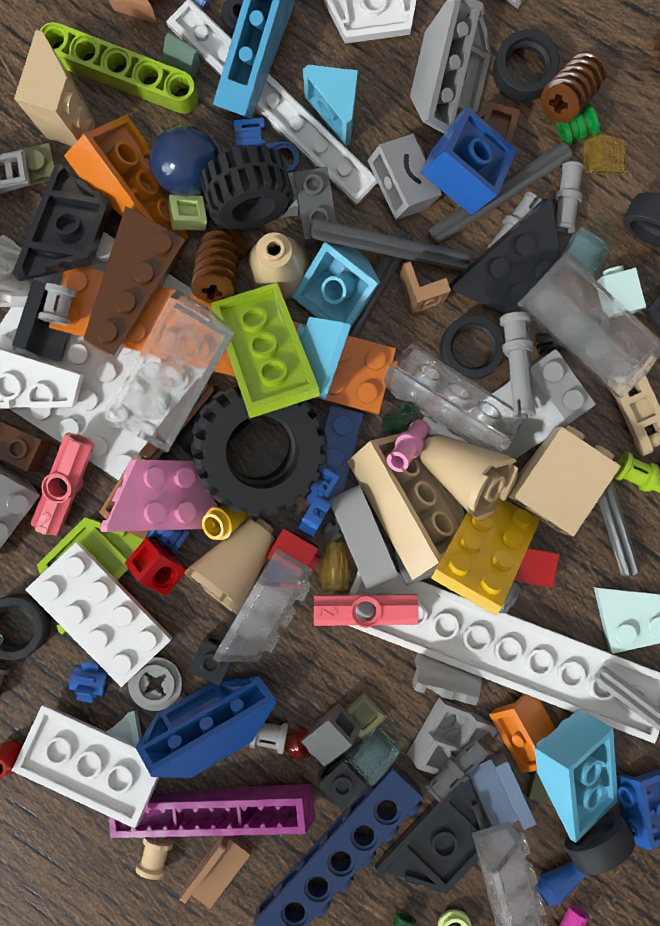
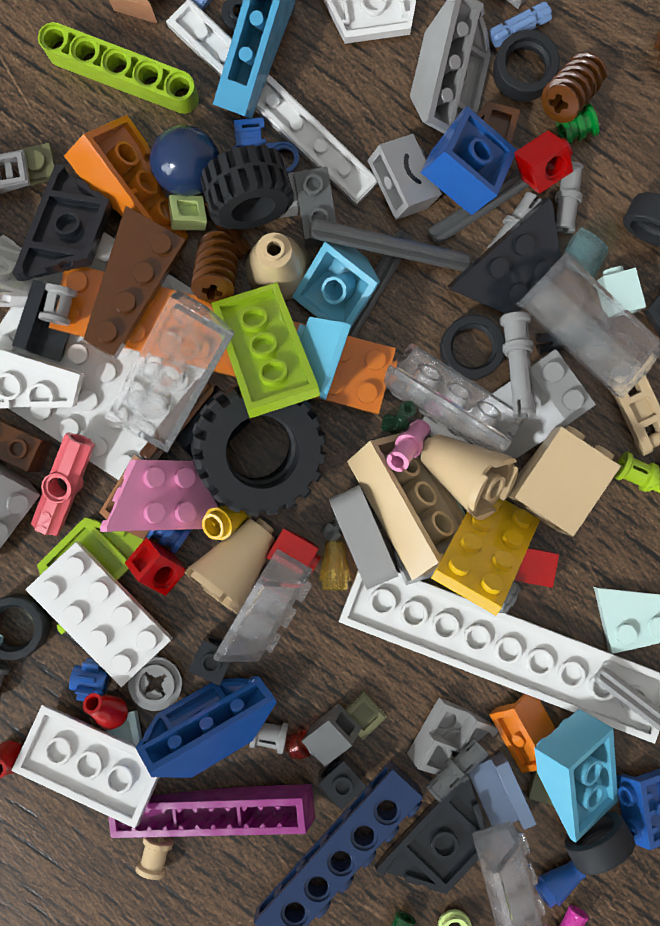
(51, 95): tan slope -> none
(106, 710): none -> red cone
(180, 55): sand green slope -> none
(216, 871): medium nougat panel -> none
(319, 505): blue piece -> none
(333, 97): medium azure slope -> none
(341, 436): blue plate -> none
(373, 755): clear light blue brick -> none
(389, 609): coral piece -> none
(422, 297): medium nougat panel -> none
(446, 680): light grey slope -> none
(525, 20): none -> medium blue axle
(544, 161): none -> red brick
(604, 155): clear yellow slope -> none
(618, 531): dark grey axle -> none

